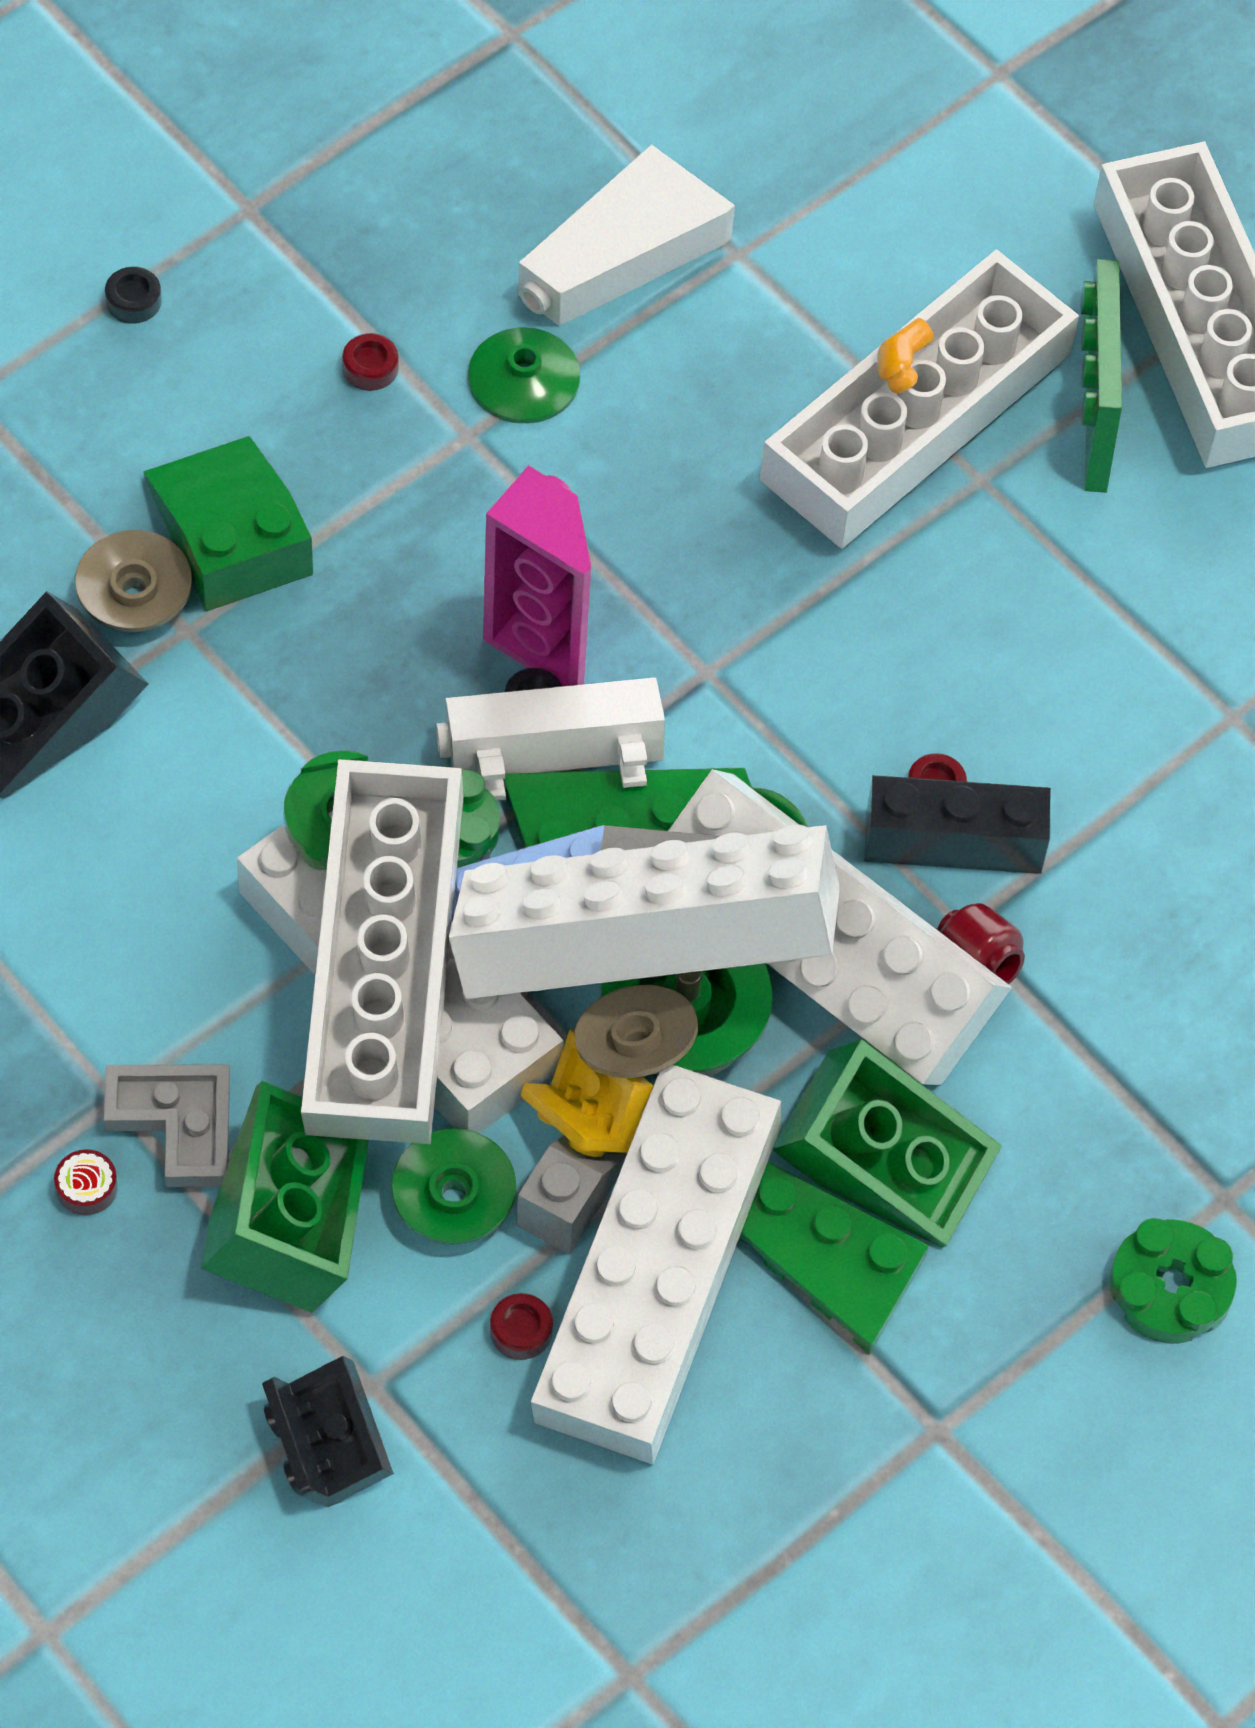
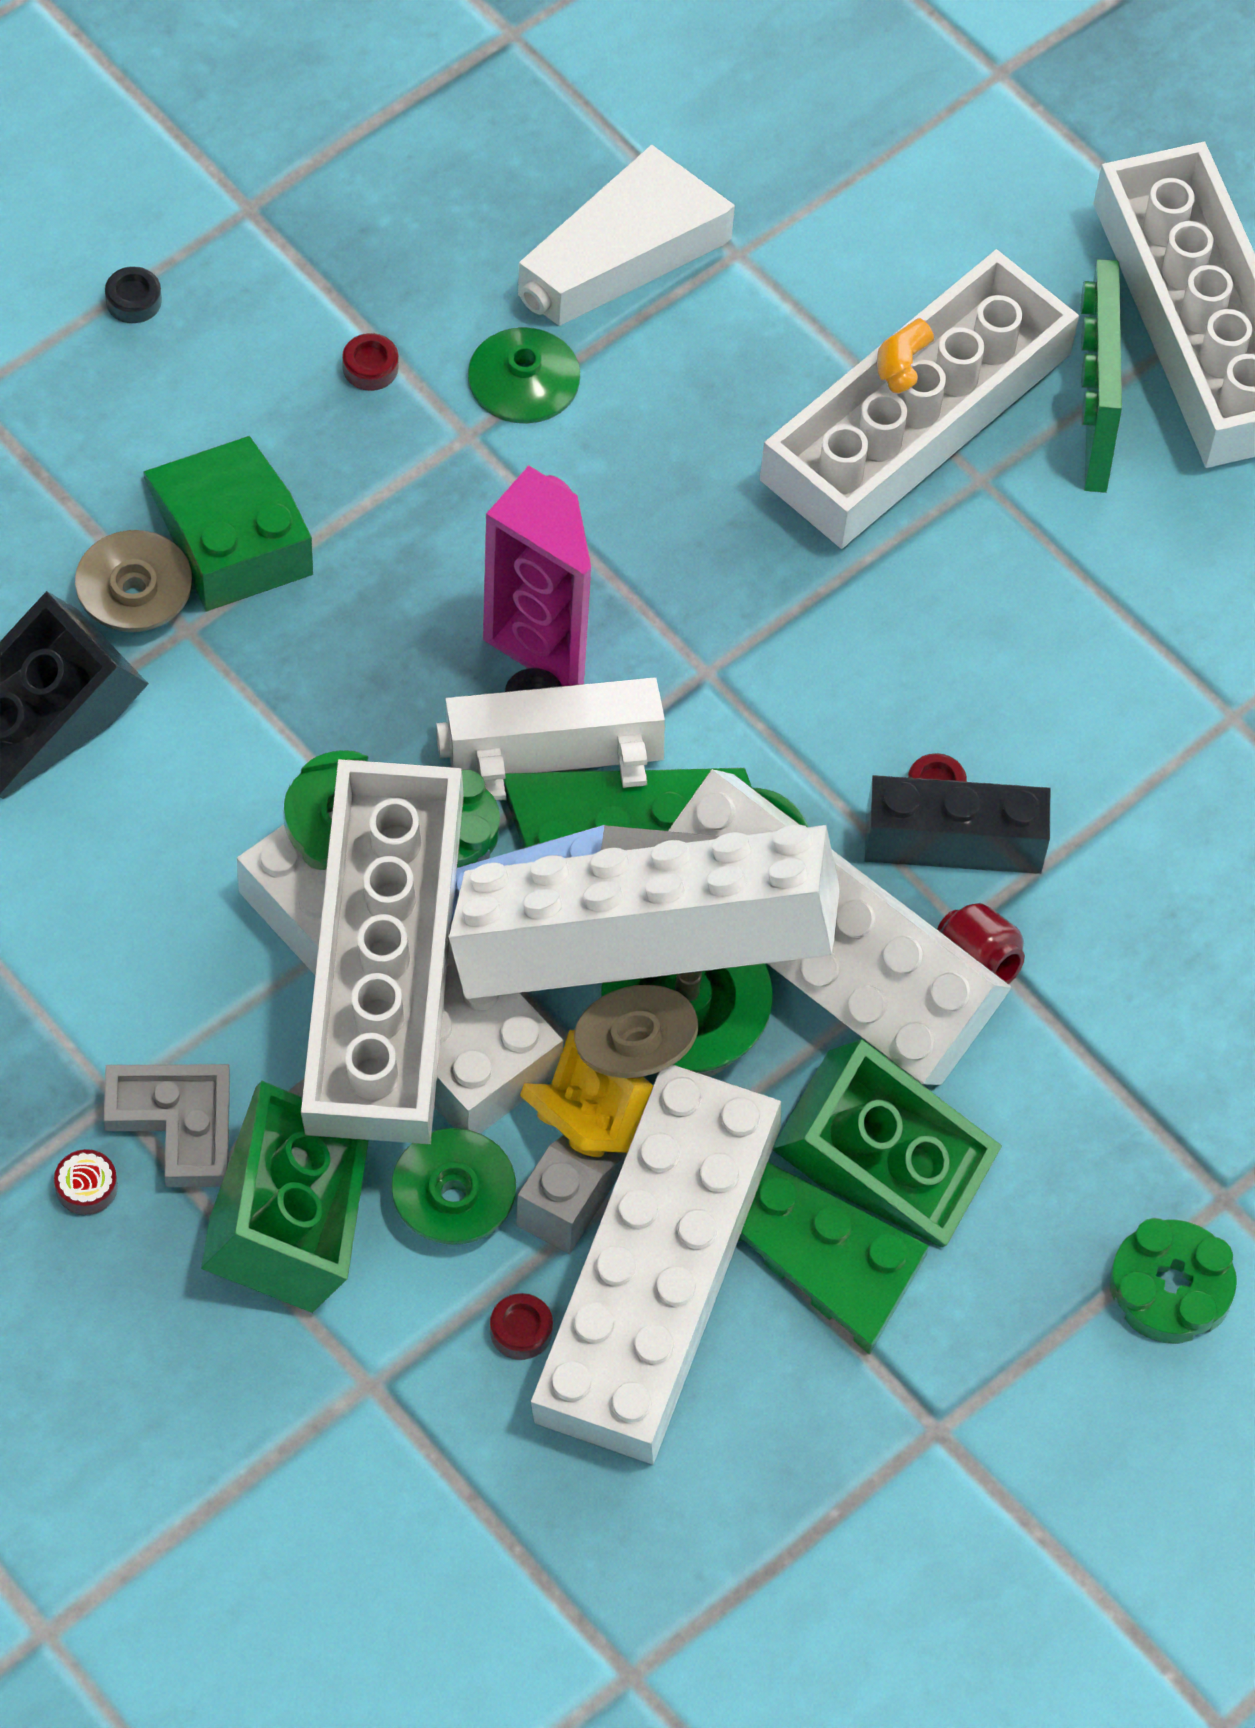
(327, 1432): black bracket -> none

